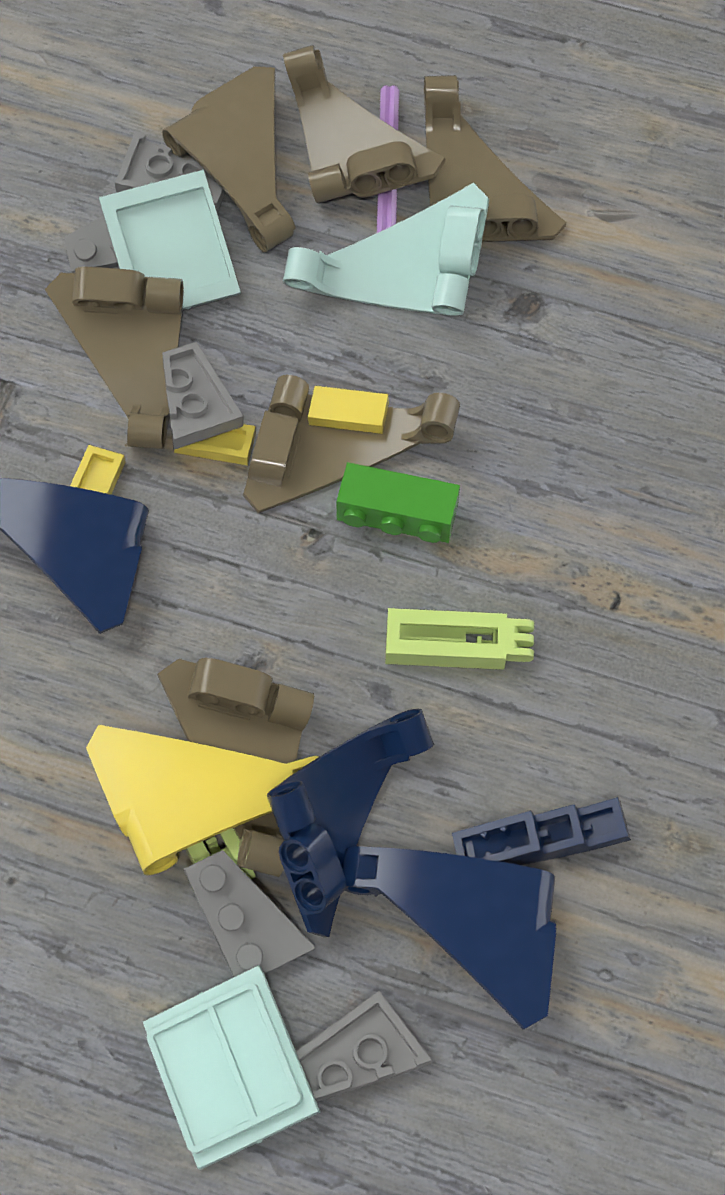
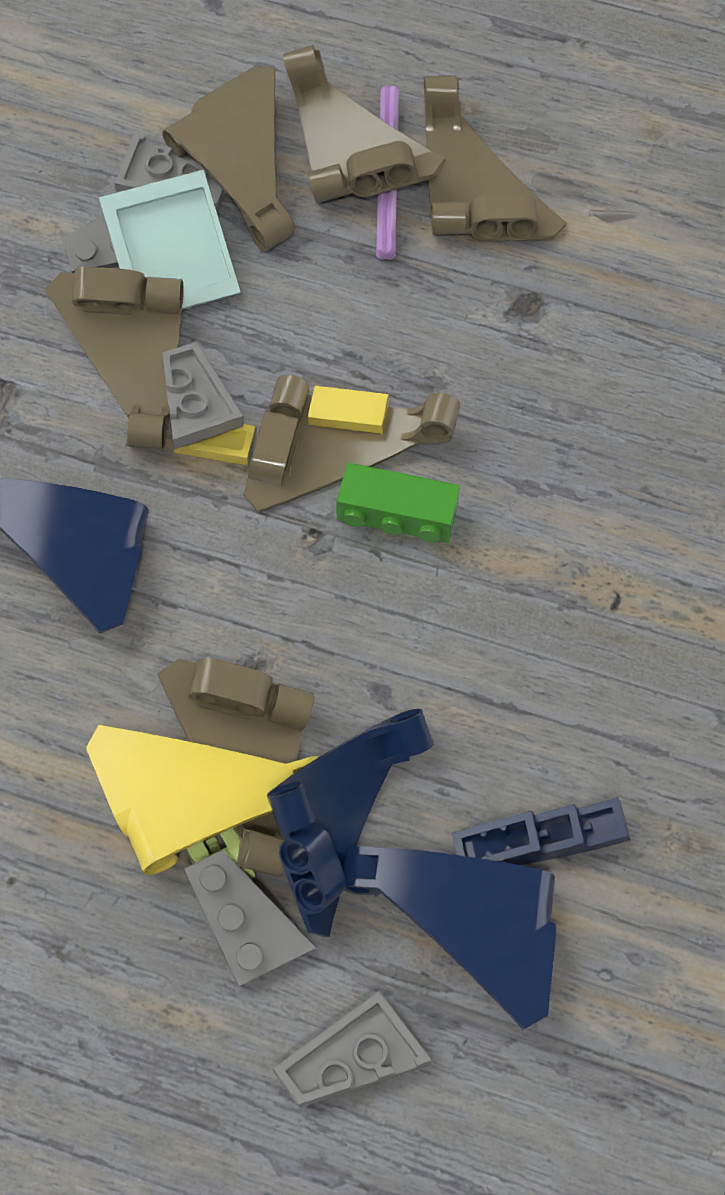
(99, 470): light yellow tile -> none
(229, 1068): light aqua piece -> none
(409, 266): light aqua panel -> none
(440, 639): yellowish green hinge -> none

